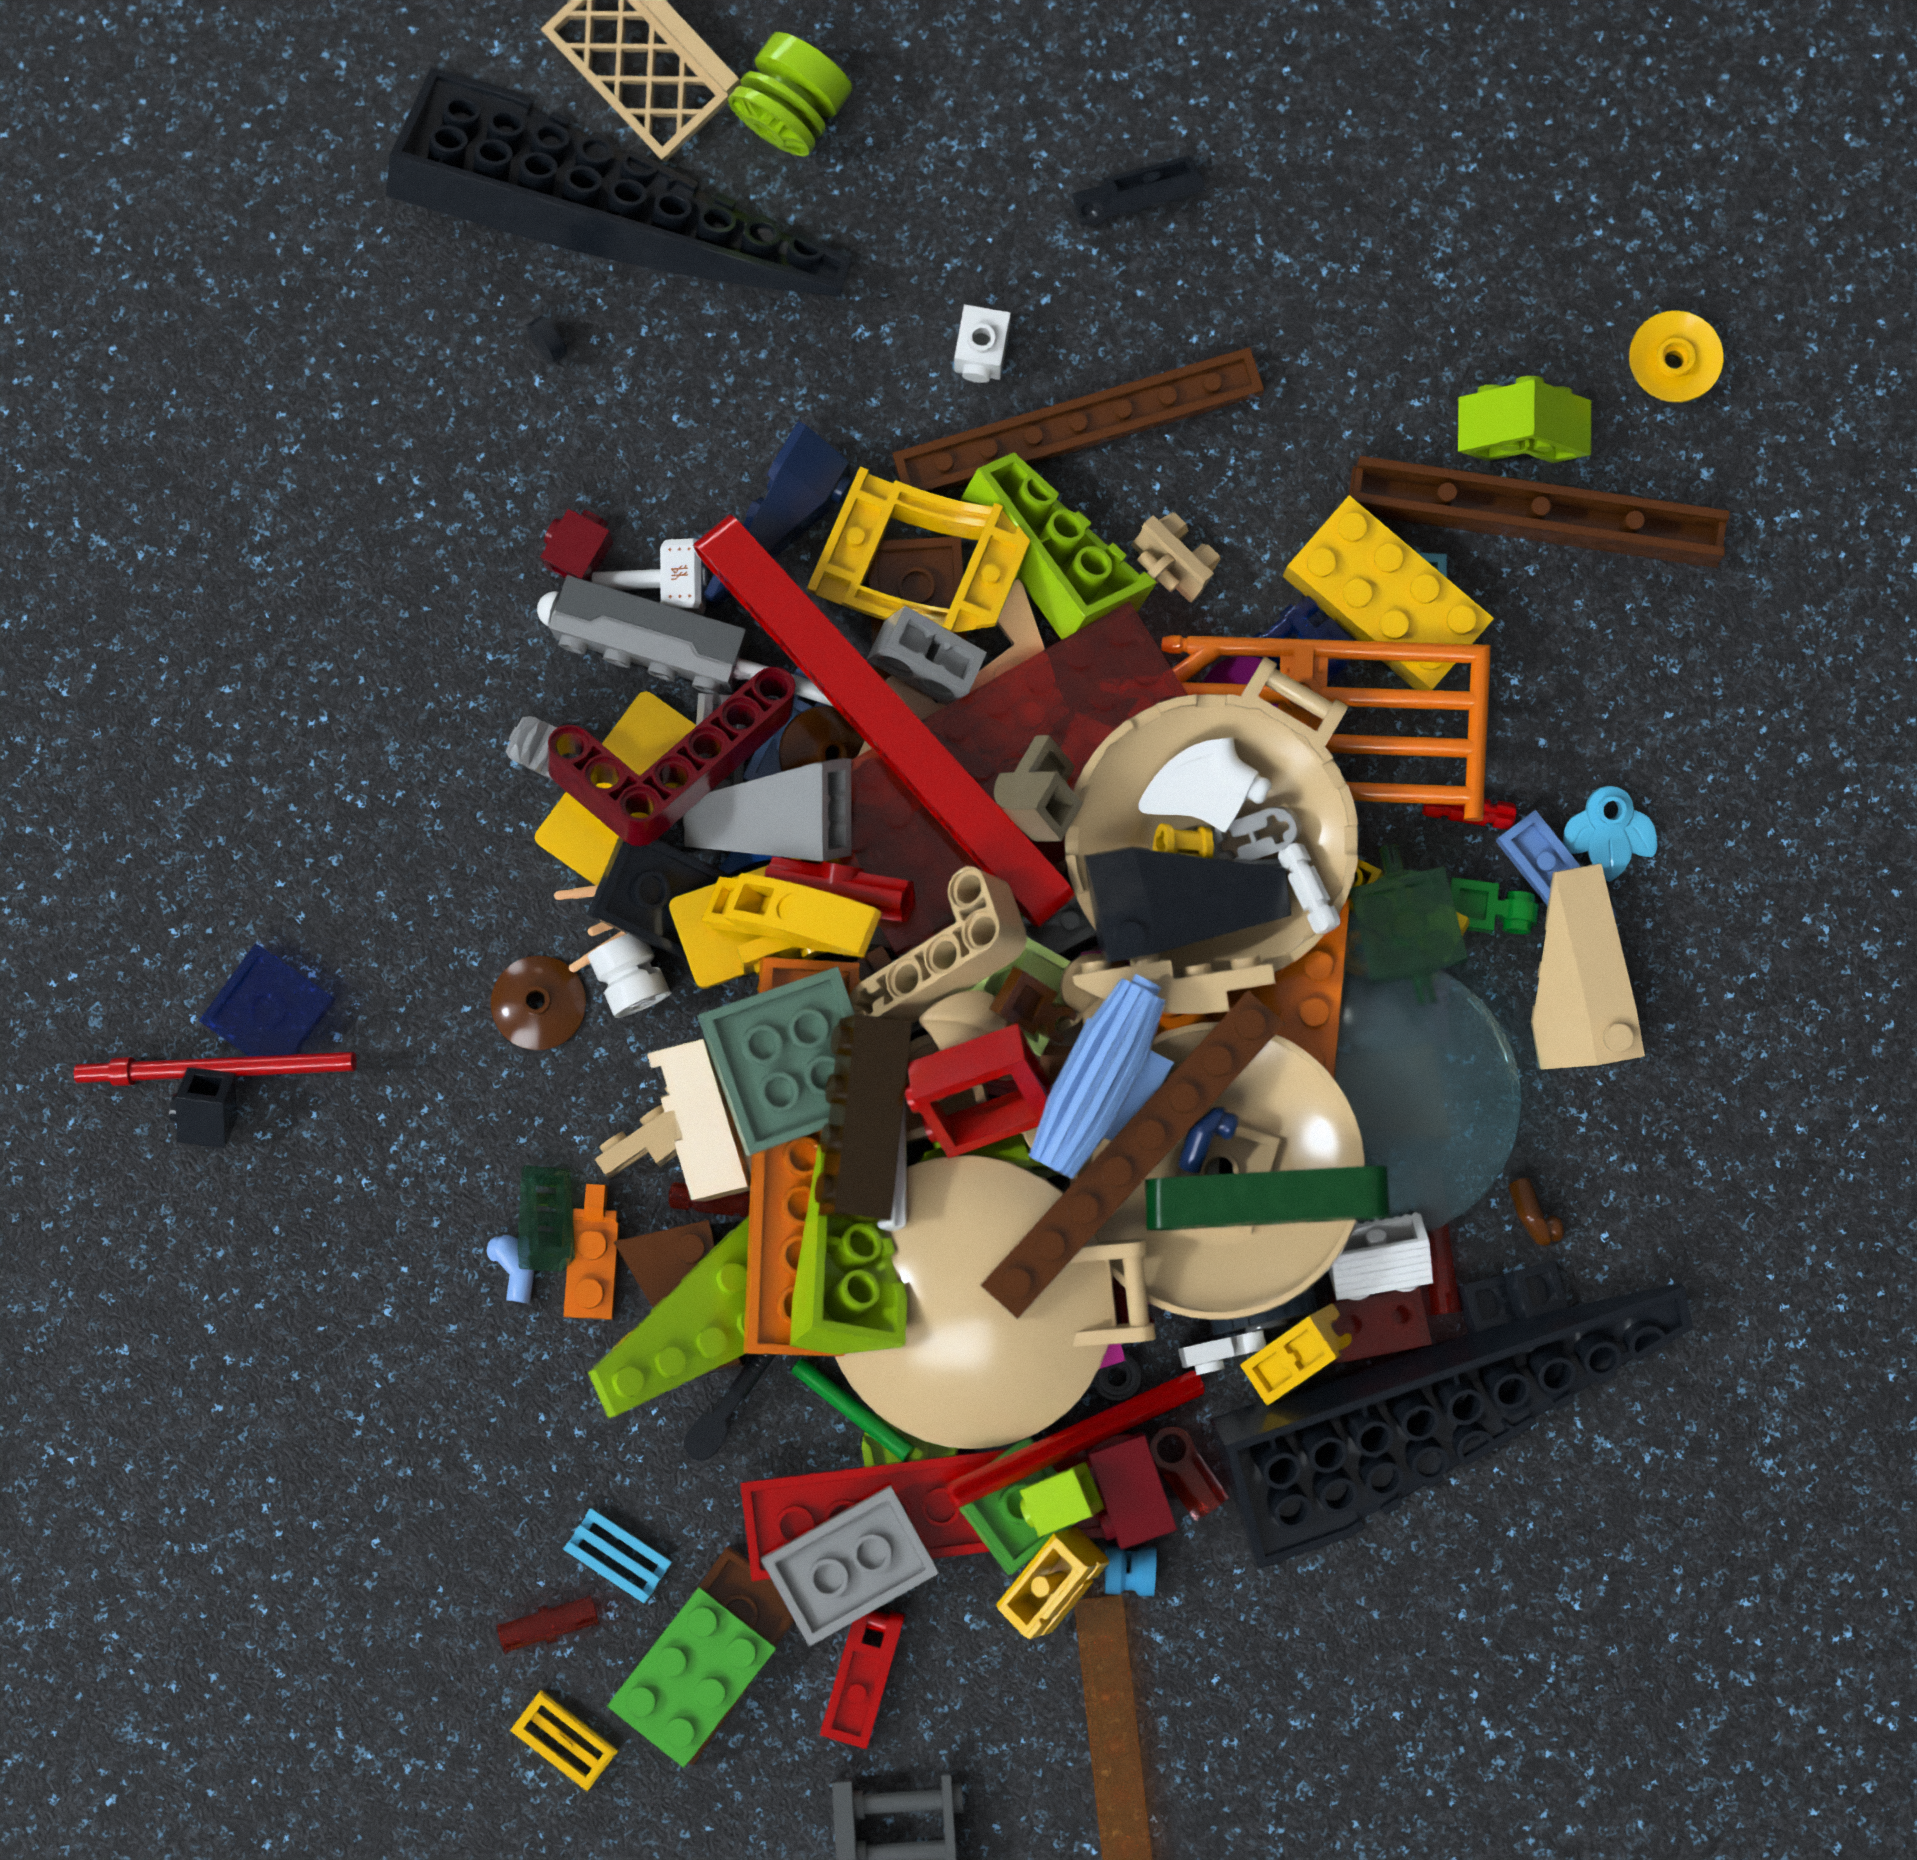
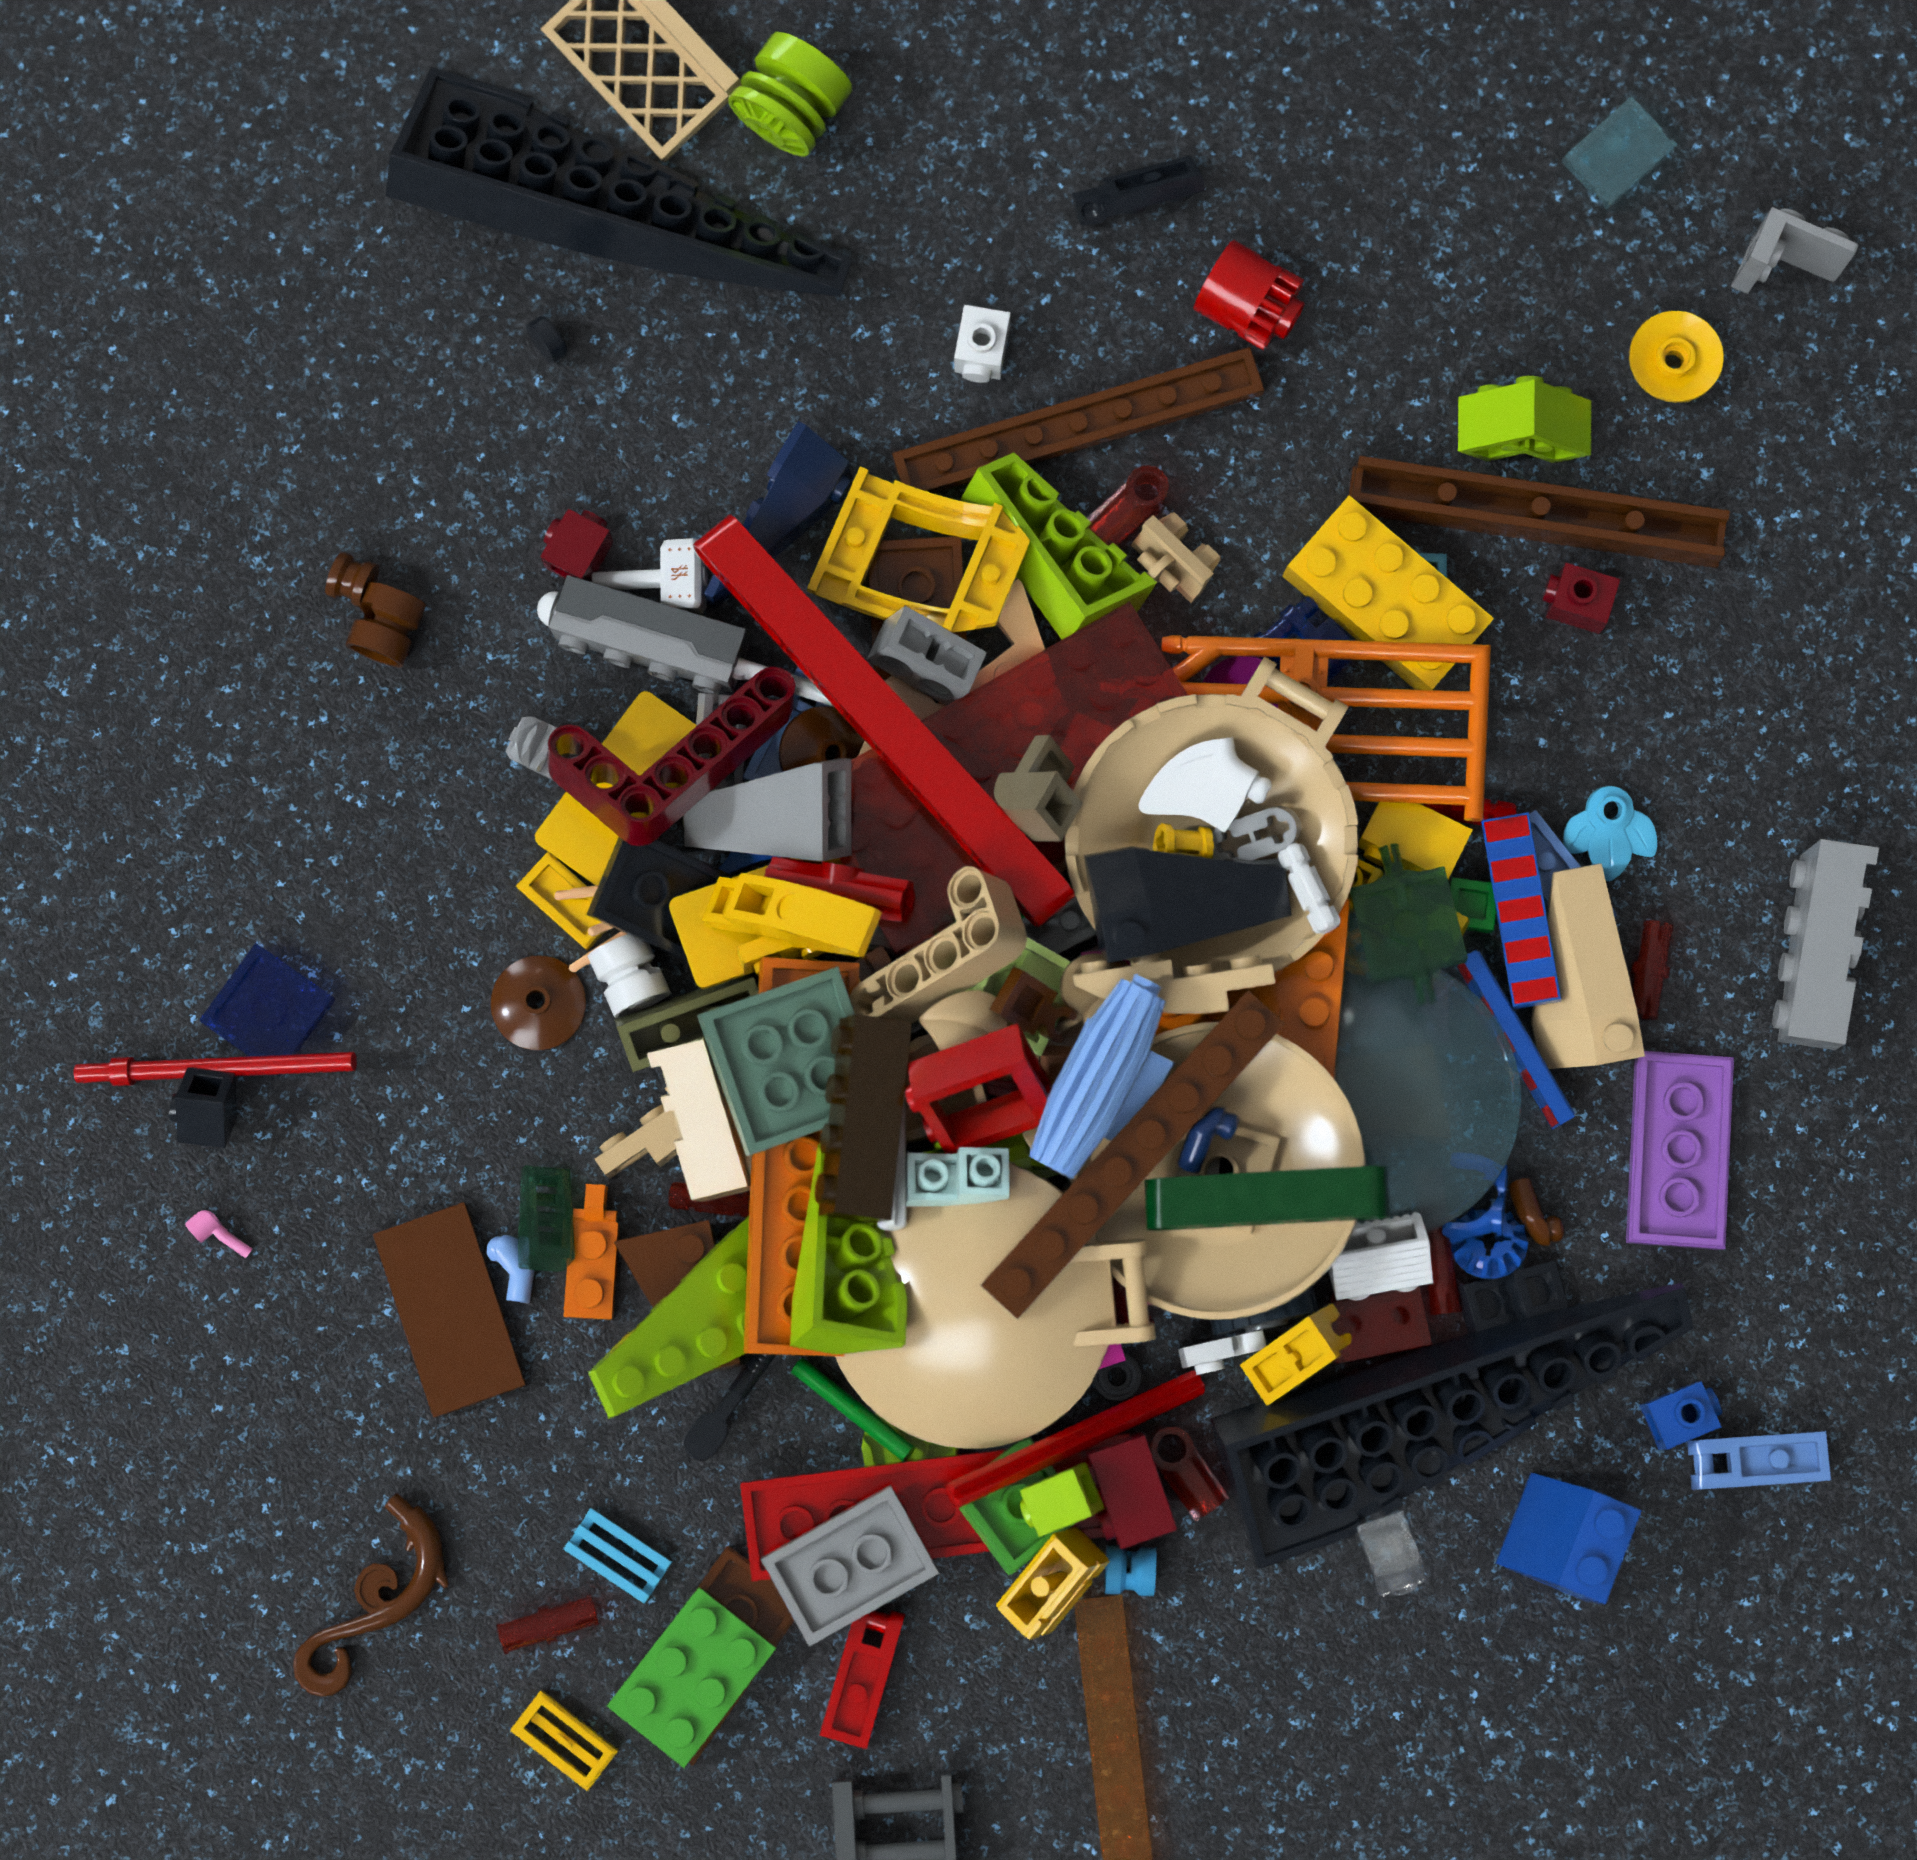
(206, 1223): none -> bright pink hand
(350, 578): none -> reddish brown wheel
(385, 624): none -> reddish brown wheel
(429, 1569): none -> reddish brown plant
(449, 1310): none -> reddish brown tile
(570, 914): none -> yellow tile
(676, 1019): none -> olive brick
(958, 1178): none -> light aqua slope
(1125, 510): none -> clear red piece
(1250, 296): none -> red gear
(1392, 1555): none -> clear bracket
(1423, 836): none -> yellow brick
(1490, 1222): none -> blue cap
(1505, 1255): none -> blue gear
(1521, 911): none -> tile
(1527, 1057): none -> blue tile
(1568, 1538): none -> blue slope
(1580, 597): none -> dark red brick
(1619, 152): none -> clear light blue plate
(1651, 968): none -> clear red pin
(1680, 1150): none -> medium lavender tile
(1682, 1415): none -> blue brick
(1761, 1460): none -> medium blue plate
(1793, 240): none -> light grey bracket
(1822, 943): none -> light grey wedge

